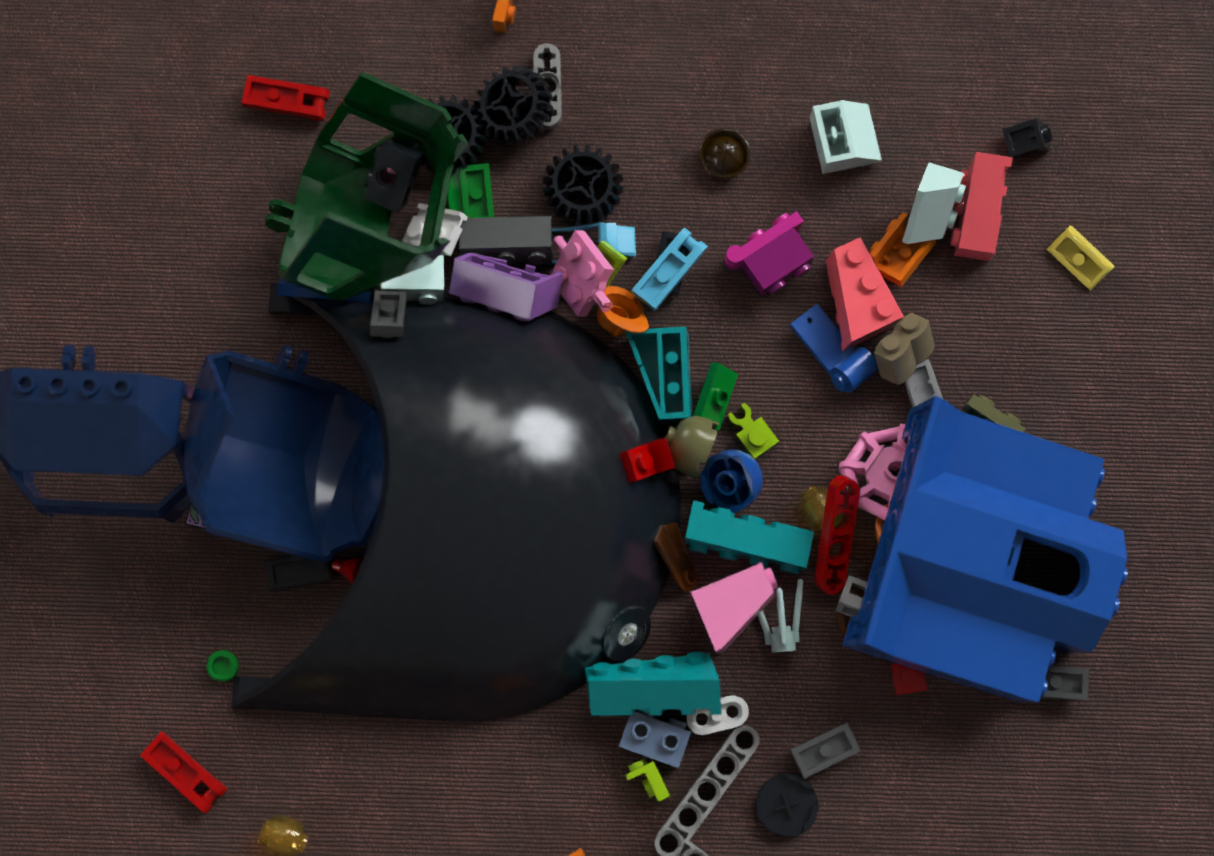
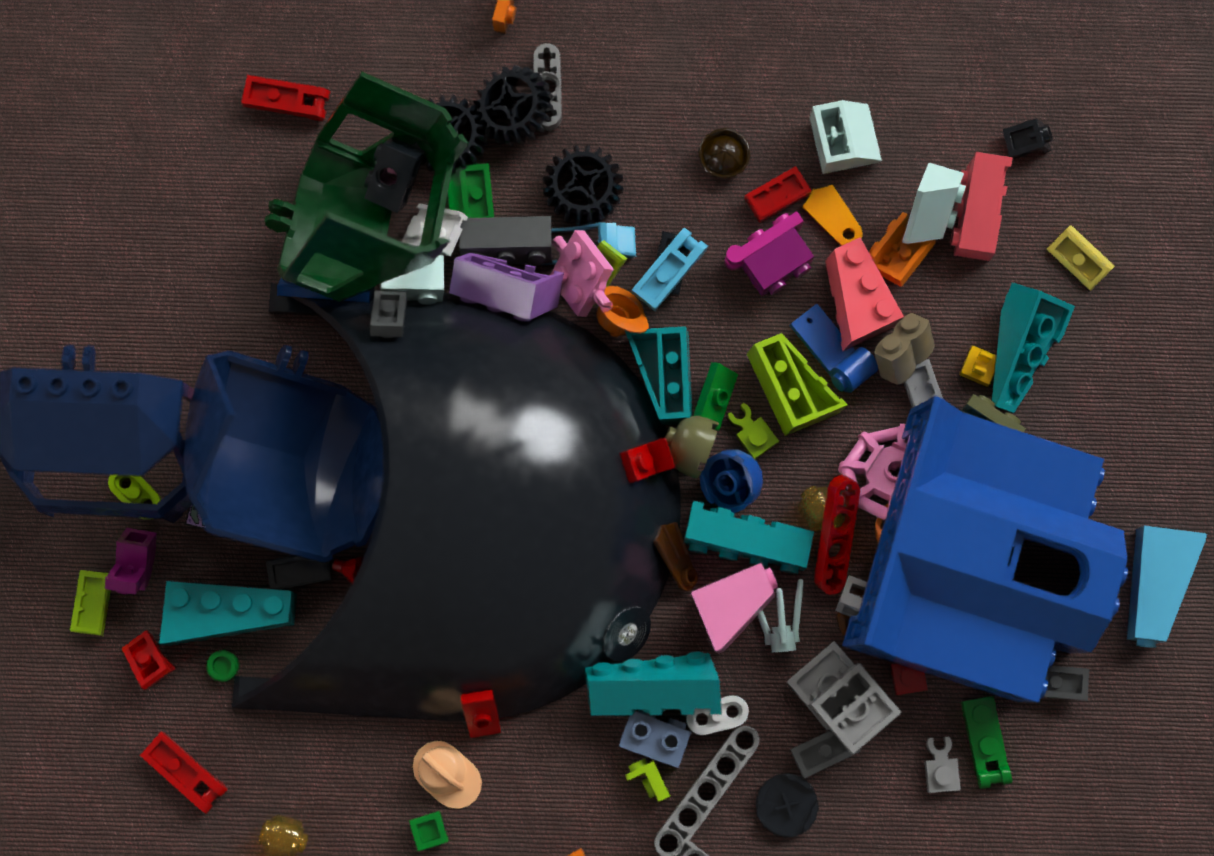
(90, 604): none -> lime plate
(133, 562): none -> magenta brick
(137, 492): none -> lime plate
(147, 660): none -> red slope
(213, 611): none -> teal wedge
(429, 831): none -> green plate
(447, 774): none -> light nougat piece
(481, 713): none -> red plate
(777, 194): none -> red plate
(791, 386): none -> lime wedge
(832, 214): none -> light orange piece
(843, 697): none -> light grey bracket
(941, 772): none -> light grey plate
(979, 366): none -> yellow tile
(986, 741): none -> green plate
(1026, 332): none -> teal wedge
(1159, 580): none -> medium azure slope

